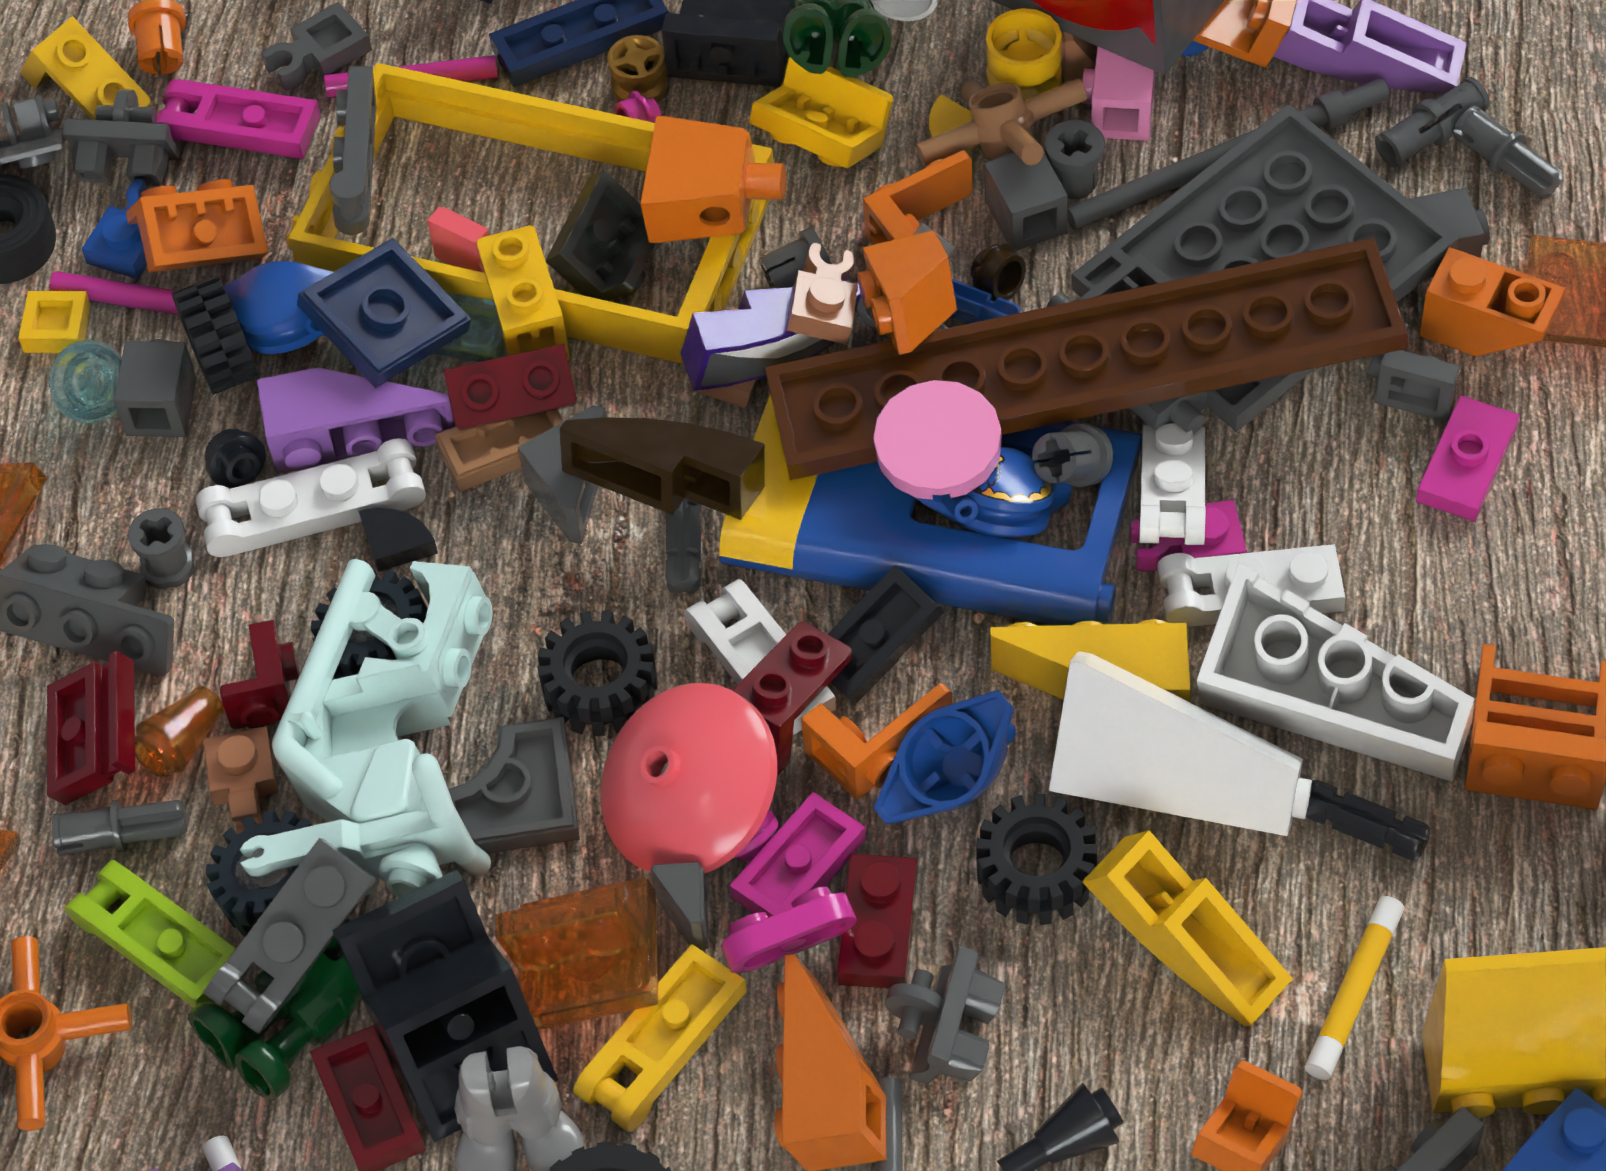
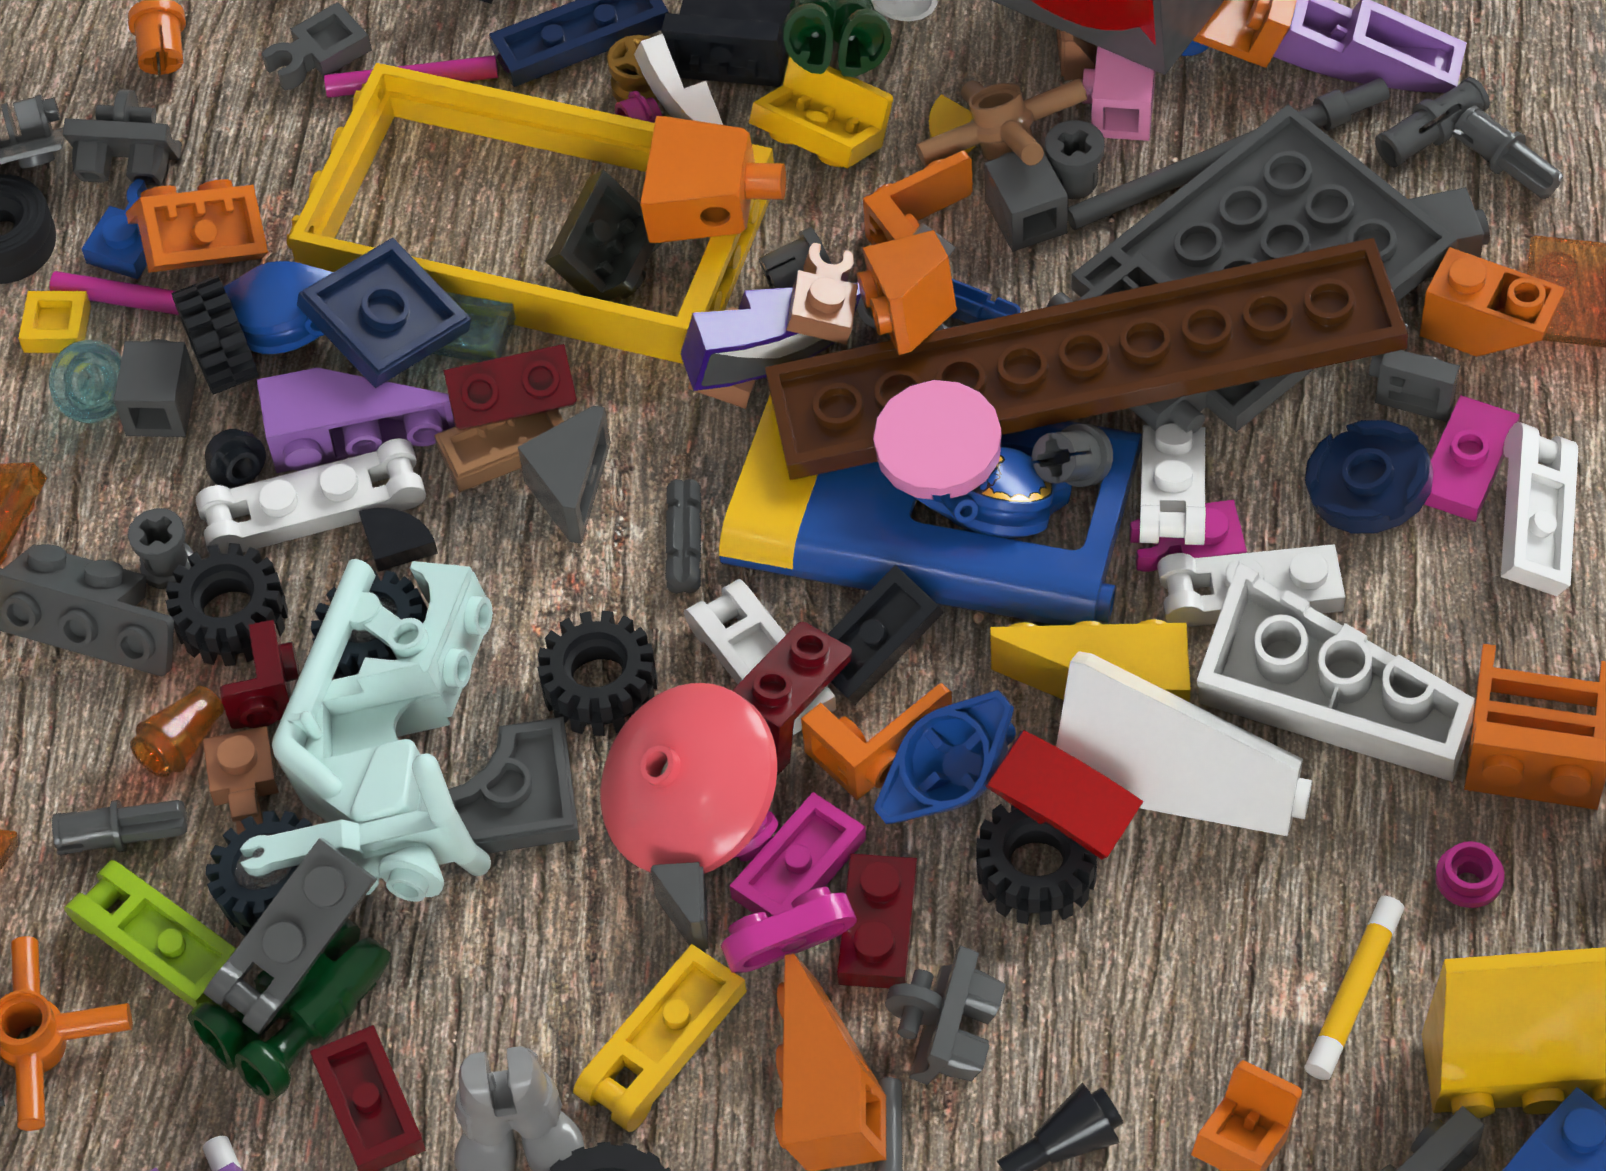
(79, 68): yellow bracket -> none
(90, 728): dark red plate -> none
(215, 577): none -> black tyre
(239, 118): dark pink plate -> none
(354, 153): dark grey plate -> none
(437, 993): black bracket -> none
(456, 239): coral tile -> none
(522, 291): yellow bracket -> none
(585, 952): clear orange bracket -> none
(663, 78): none -> white slope
(665, 462): dark brown slope -> none
(998, 271): dark brown plate -> none
(1024, 51): yellow wheel -> none
(1064, 793): none -> red slope
(1188, 927): yellow slope -> none
(1367, 821): black axle -> none
(1369, 477): none -> dark blue tile
(1474, 859): none -> dark pink plate
(1539, 509): none -> white plate

